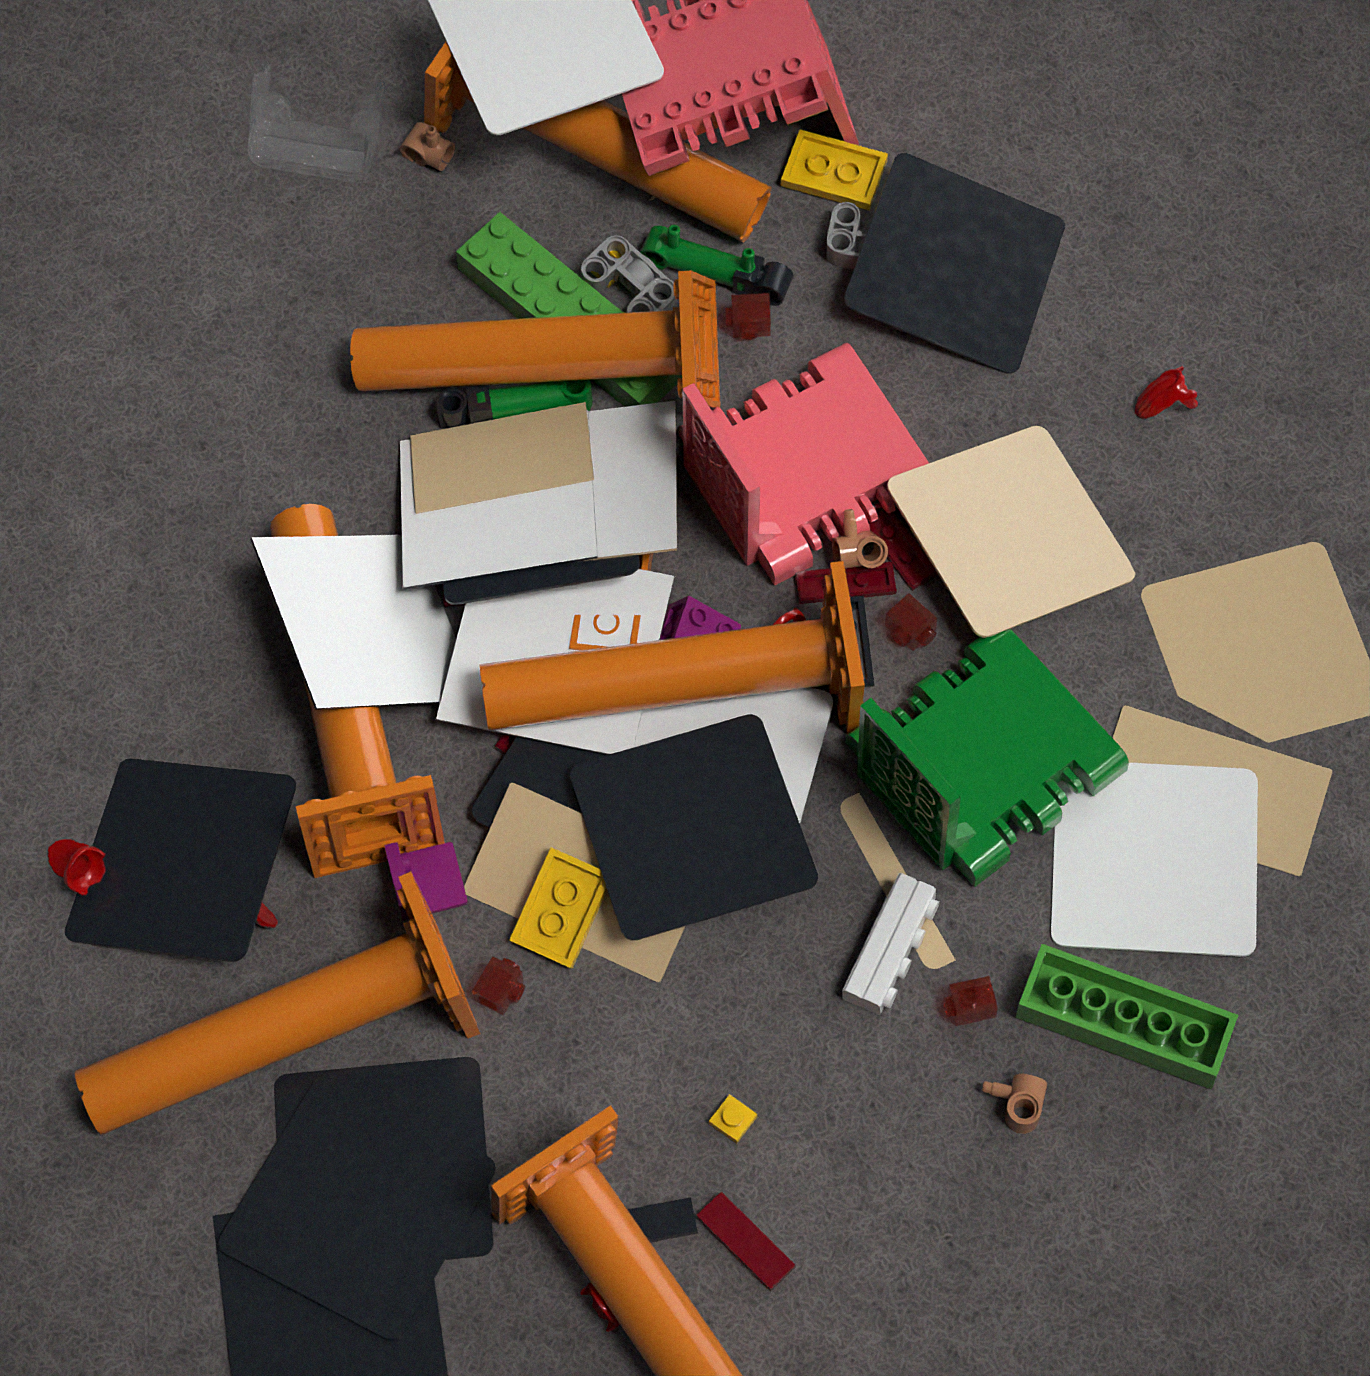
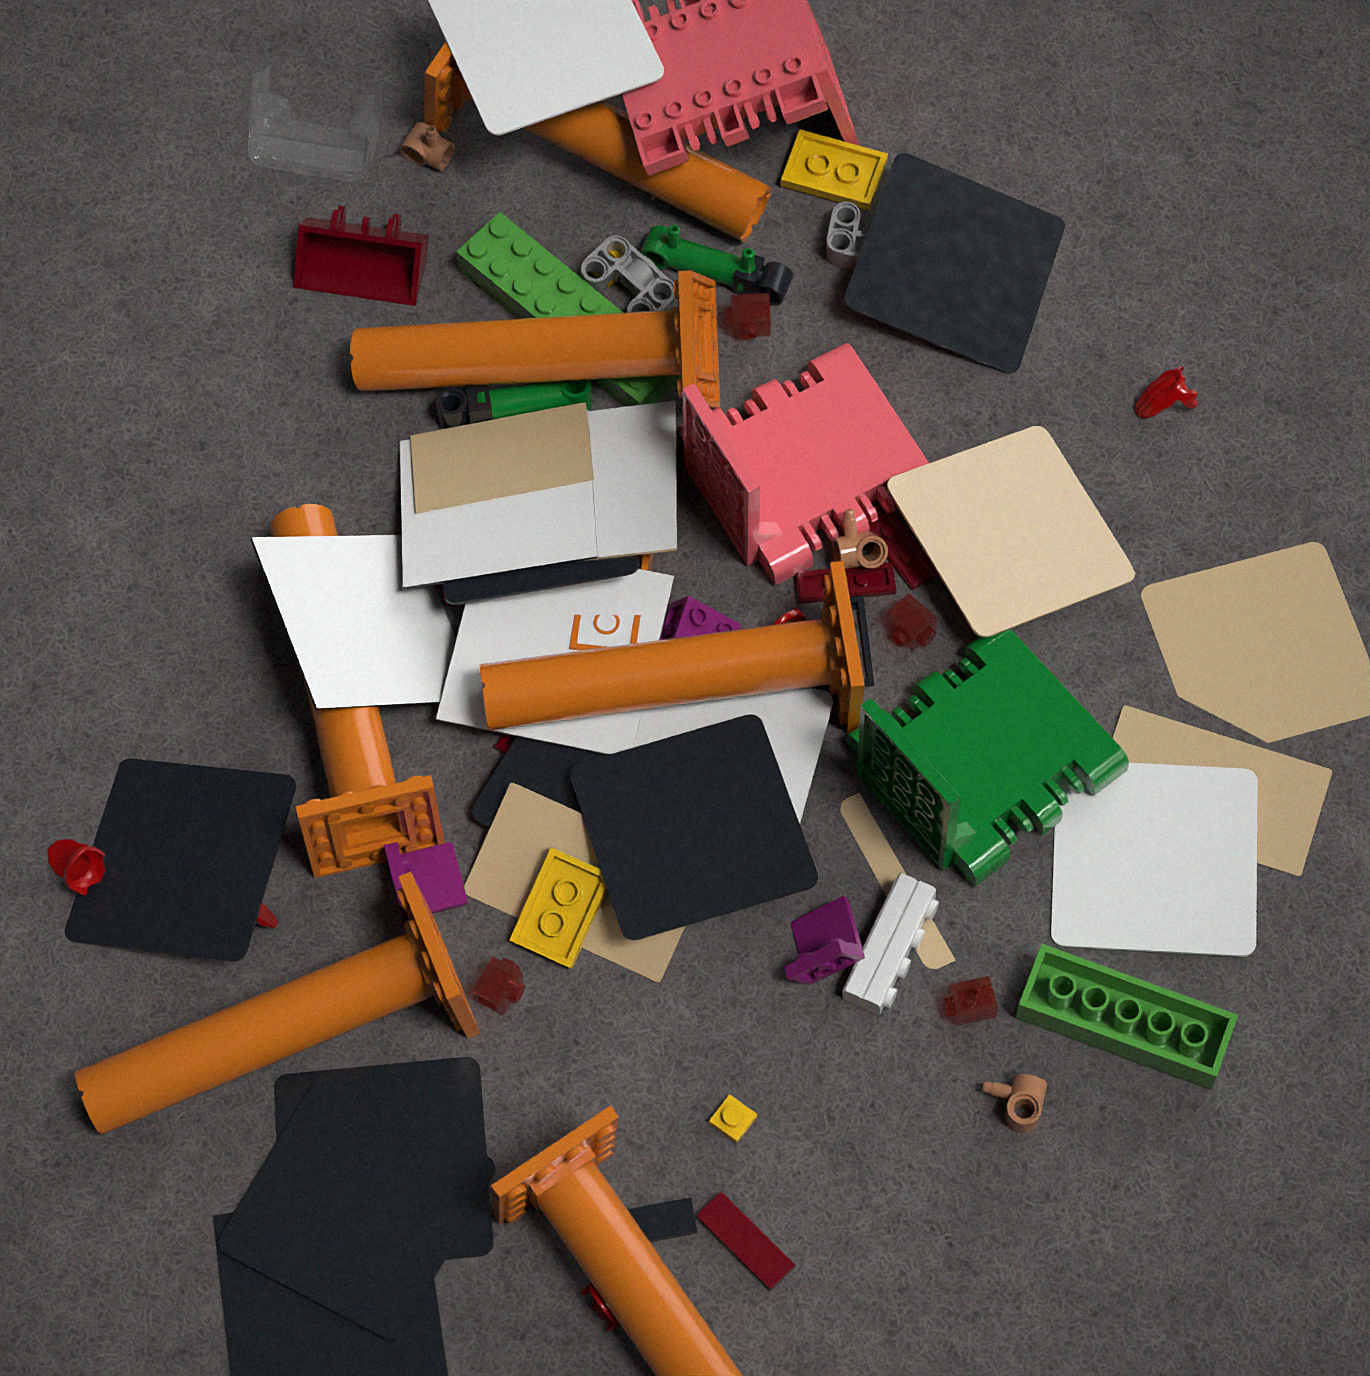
(360, 259): none -> dark red piece
(825, 942): none -> magenta bracket

